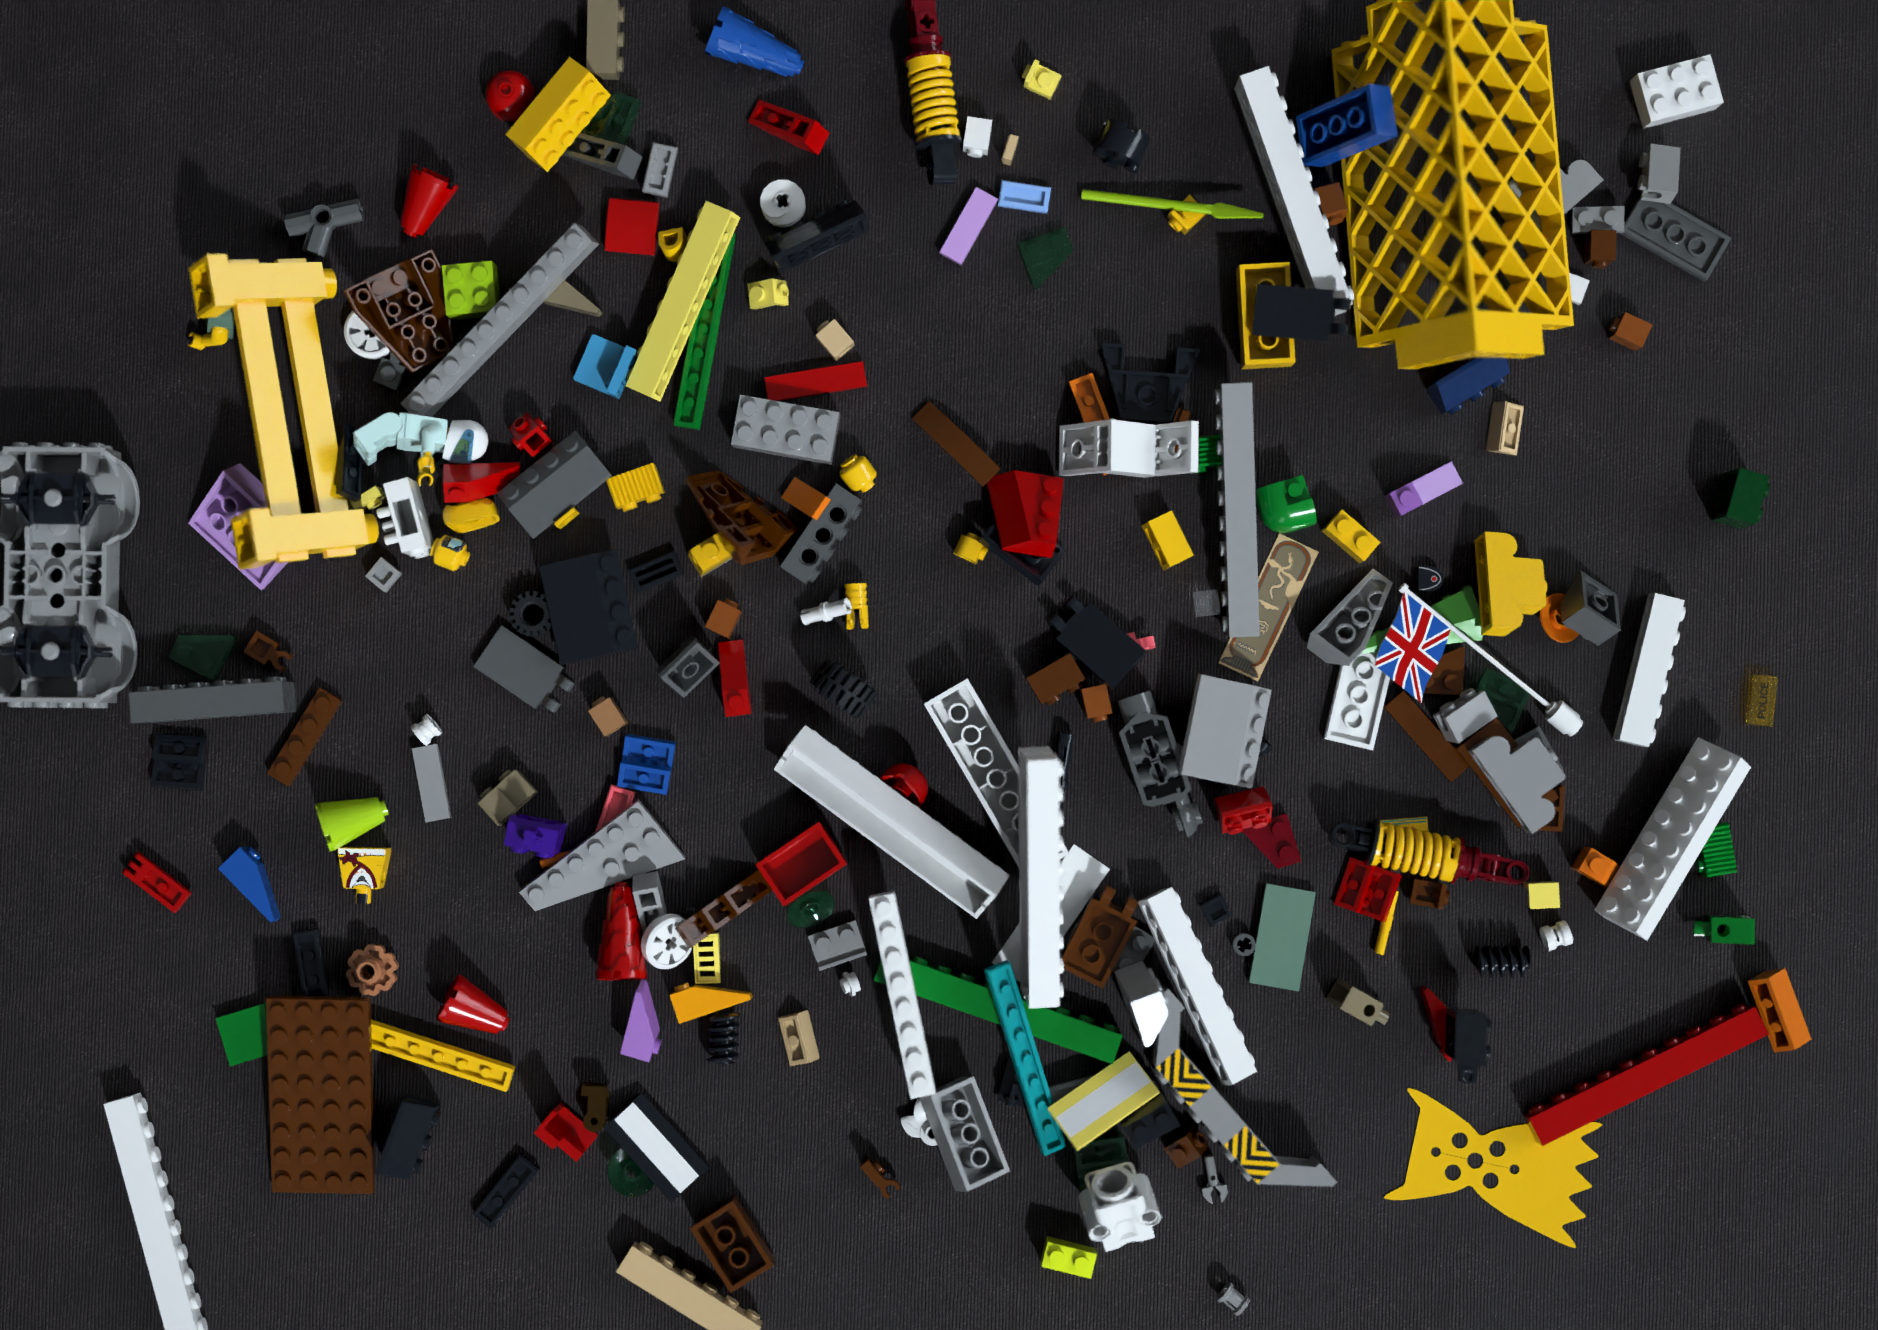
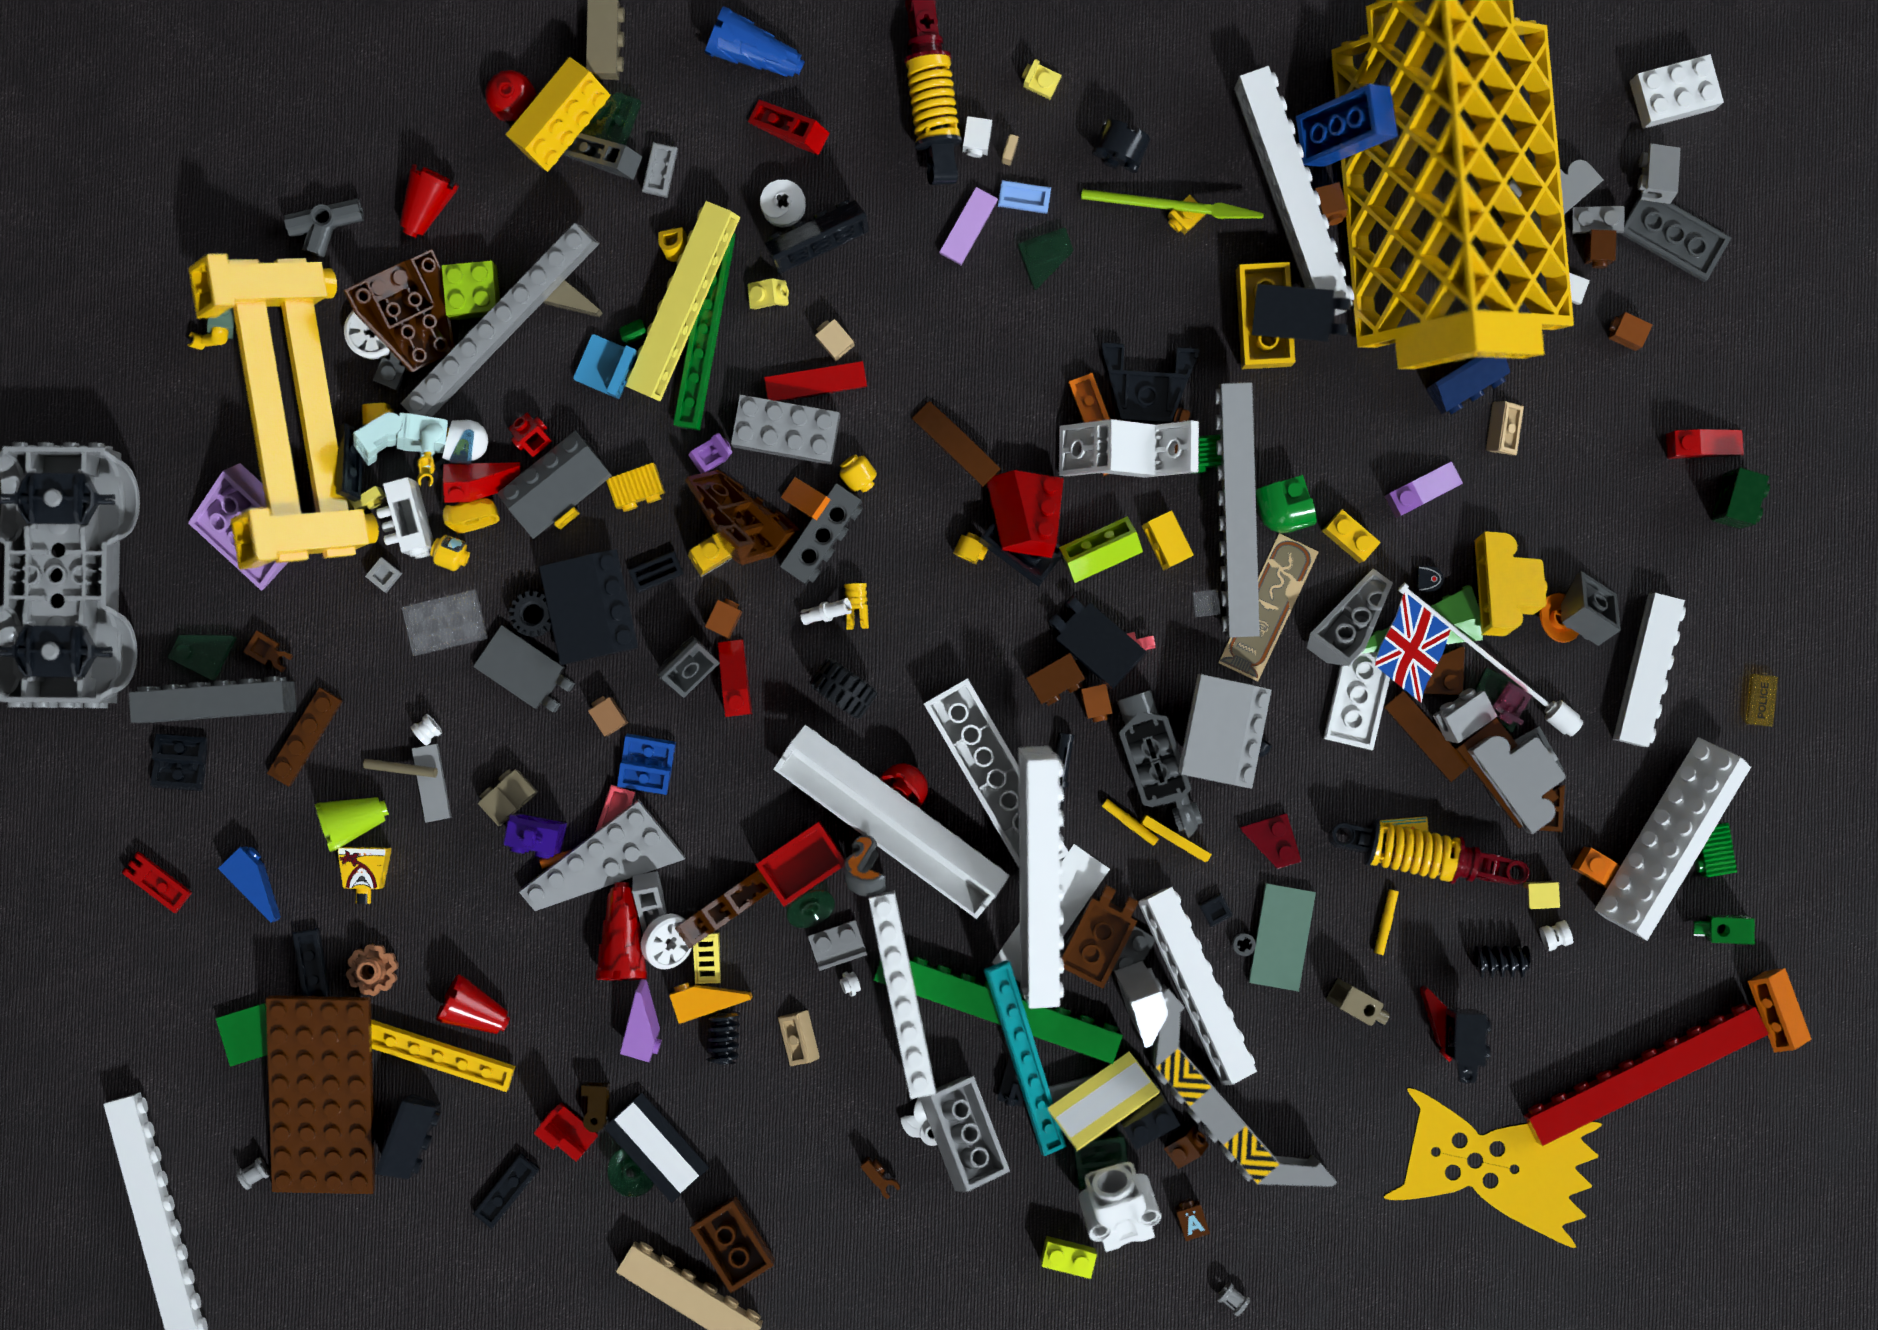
(253, 1173): none -> light grey bush
(373, 411): none -> yellow plate
(400, 768): none -> dark tan bar
(444, 622): none -> clear plate
(632, 226): red slope -> none
(633, 332): none -> green slope
(711, 453): none -> medium lavender bracket
(857, 868): none -> dark grey animal
(1101, 549): none -> lime brick
(1130, 822): none -> yellow piece
(1175, 838): none -> yellow tile
(1191, 1219): none -> reddish brown brick
(1213, 1180): light grey bar -> none
(1243, 810): red slope -> none
(1367, 889): red slope -> none
(1428, 894): reddish brown bracket -> none
(1512, 703): none -> clear pink bracket
(1704, 443): none -> red slope

